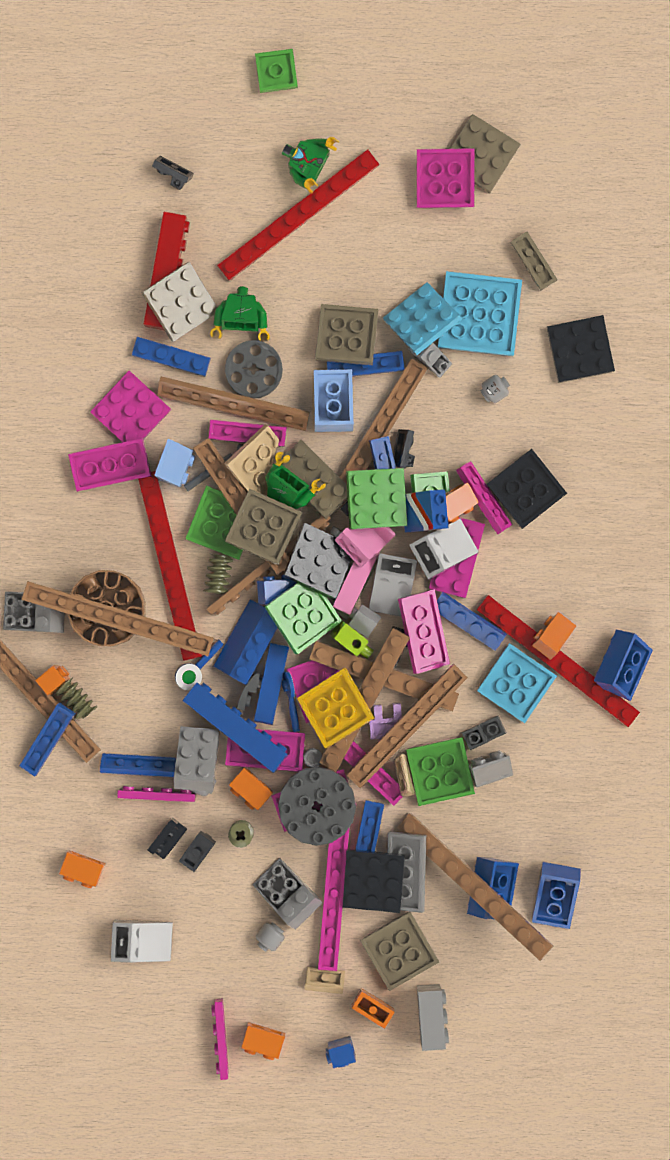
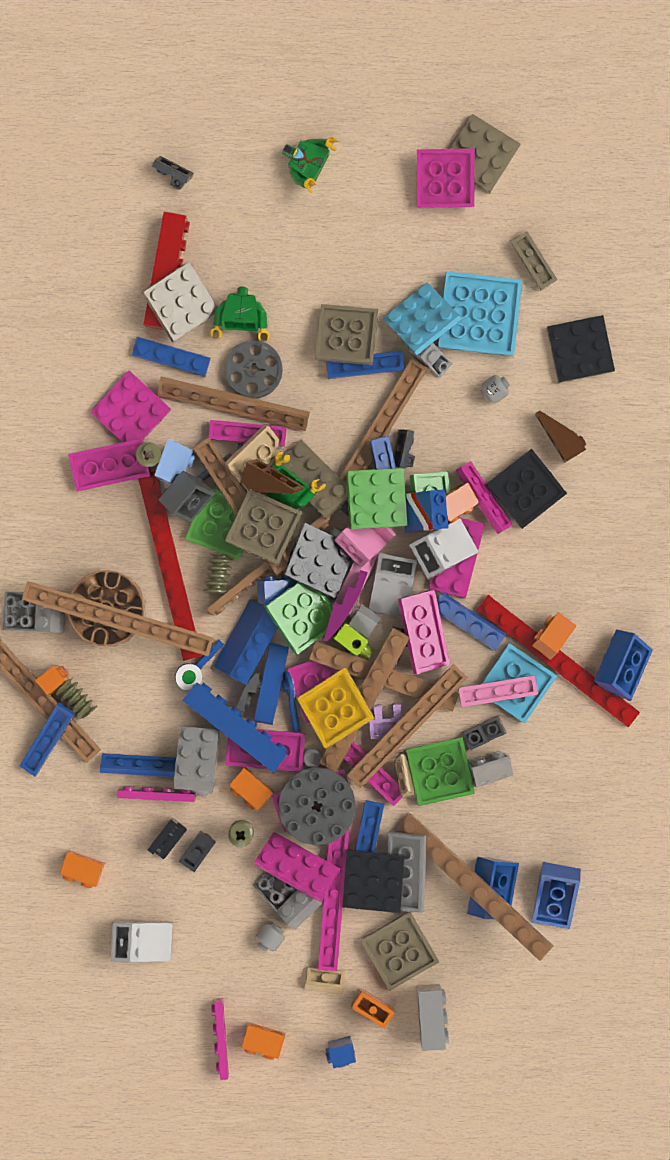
(151, 461): none -> olive piece
(186, 496): none -> dark grey brick
(263, 478): none -> reddish brown slope
(276, 70): bright green plate -> none
(297, 866): none -> dark pink plate
(298, 215): red plate -> none
(333, 400): light blue slope -> none
(340, 611): none -> magenta slope
(498, 691): none -> bright pink plate
(564, 440): none -> reddish brown slope

